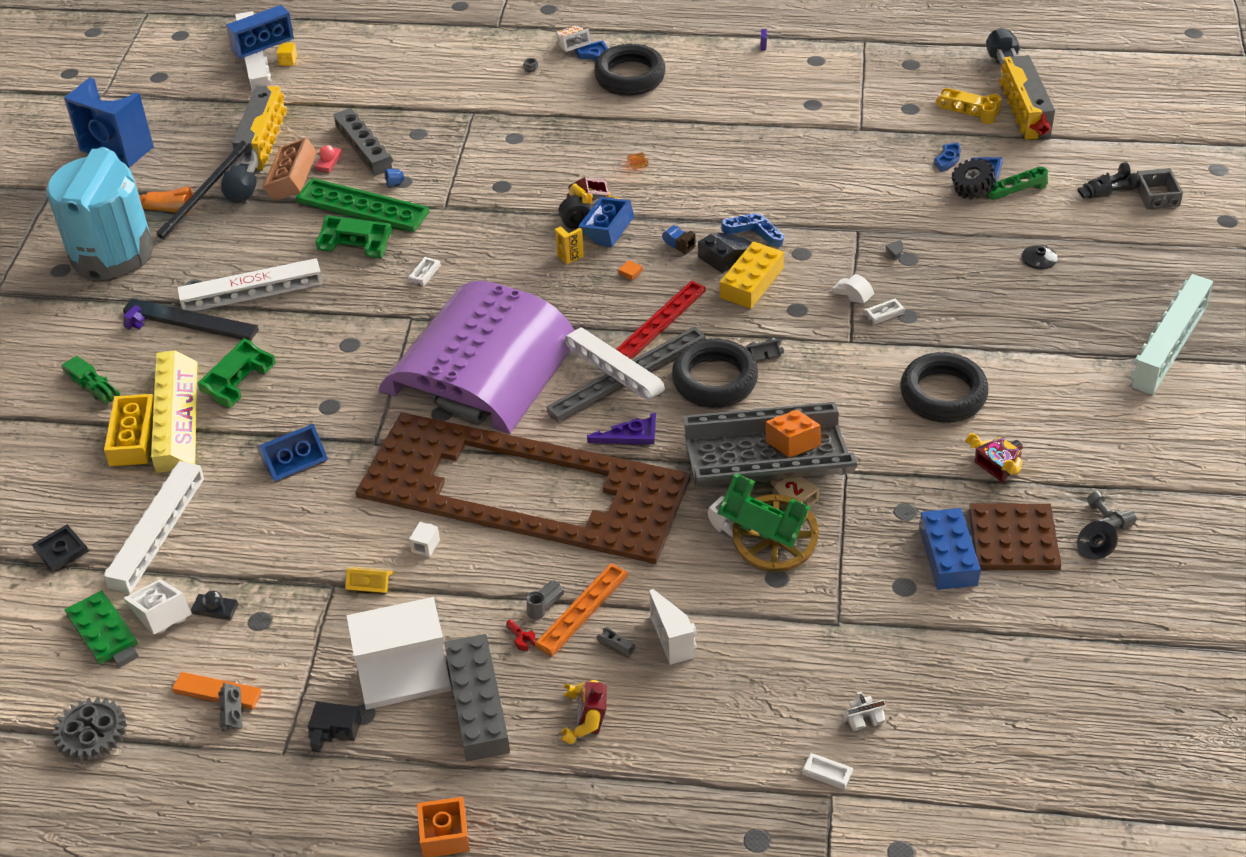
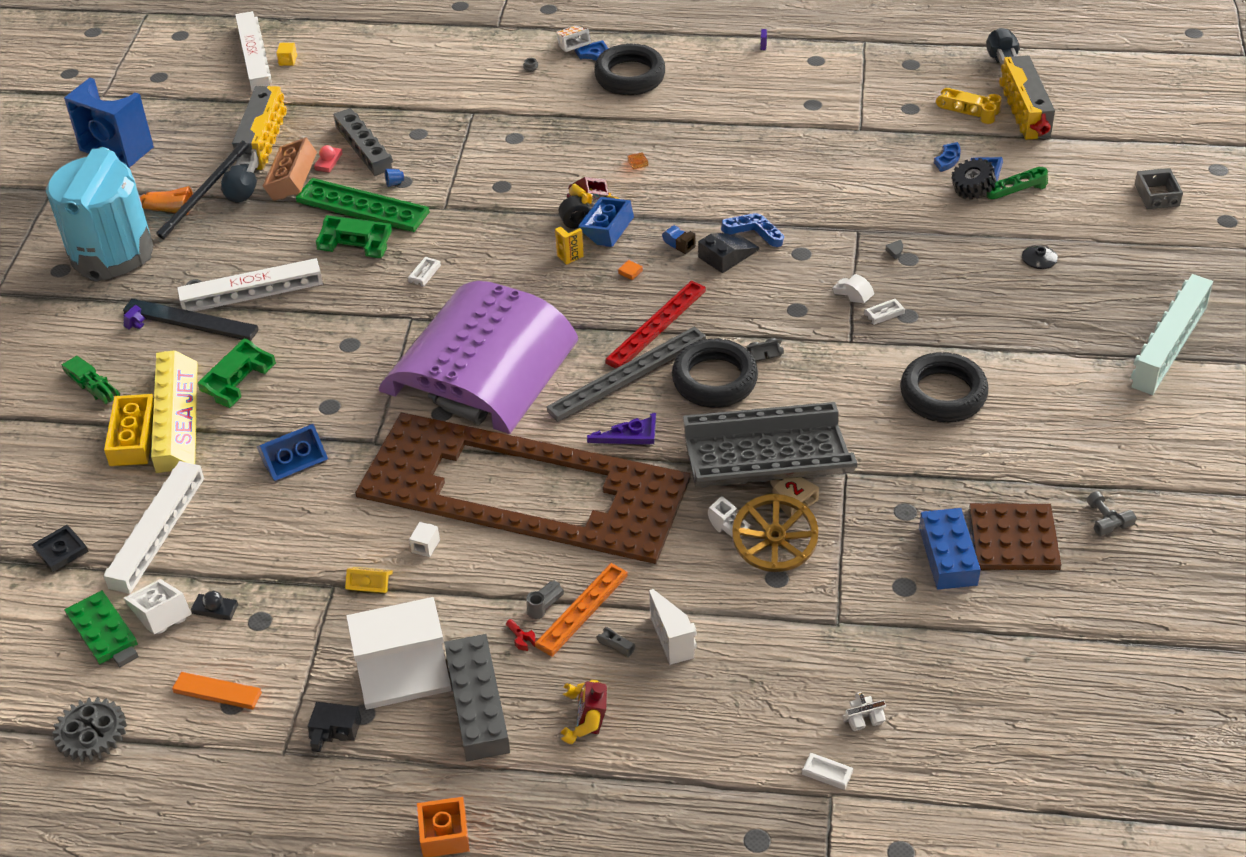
(231, 703): dark grey hinge -> none
(260, 31): blue brick -> none
(614, 364): white beam -> none
(751, 275): yellow brick -> none
(761, 517): green bracket -> none
(793, 433): orange brick -> none
(997, 455): torso -> none
(1092, 534): black dish -> none
(1103, 184): black piece -> none

